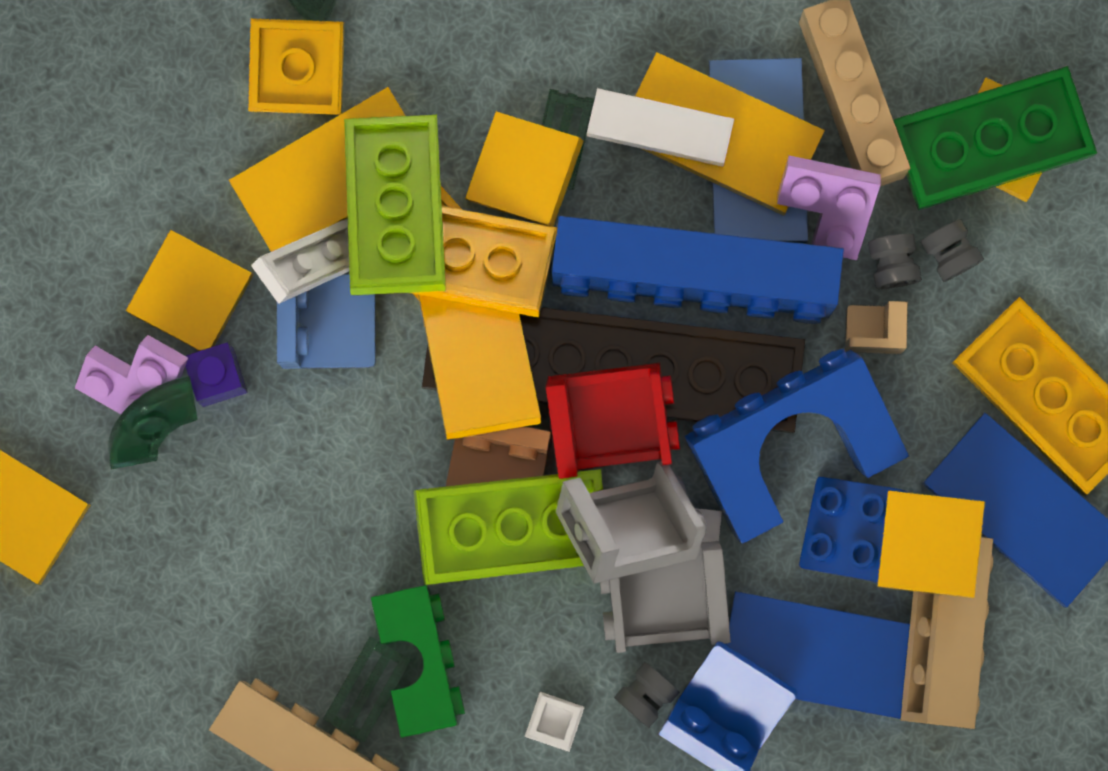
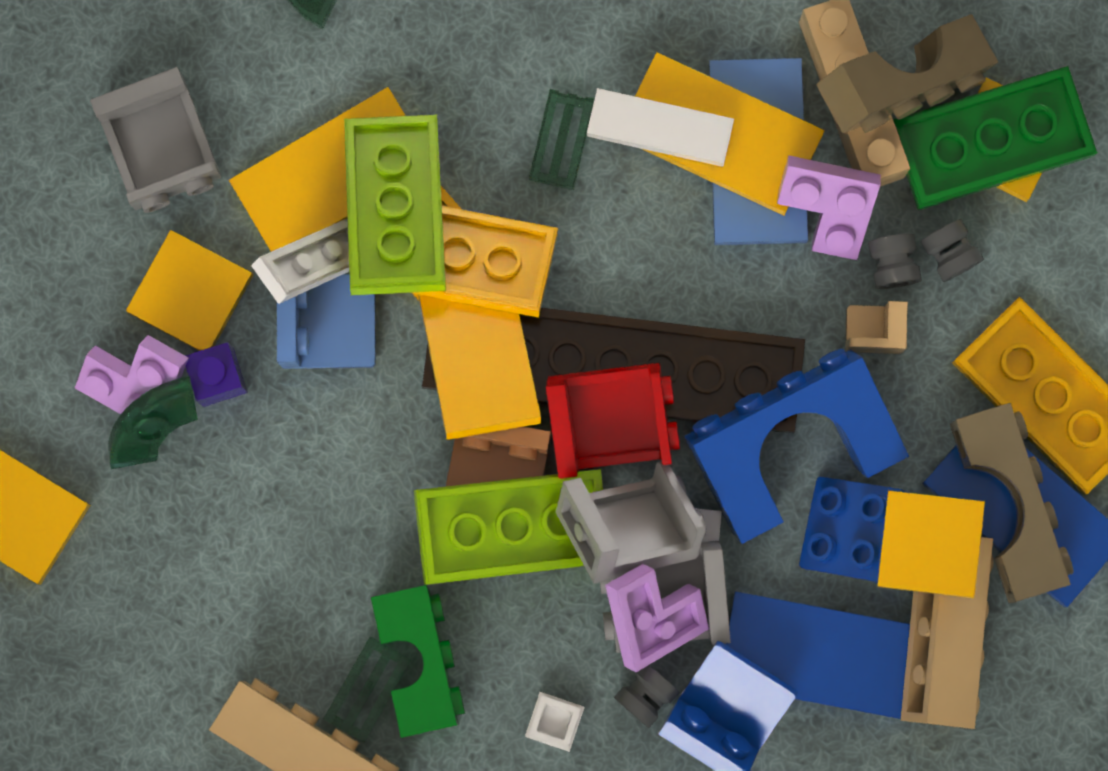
(157, 140): none -> light grey panel
(296, 66): yellow tile -> none
(524, 169): yellow tile -> none
(652, 625): none -> lavender plate
(696, 269): blue brick -> none
(871, 89): none -> dark tan arch
(995, 445): none -> dark tan arch

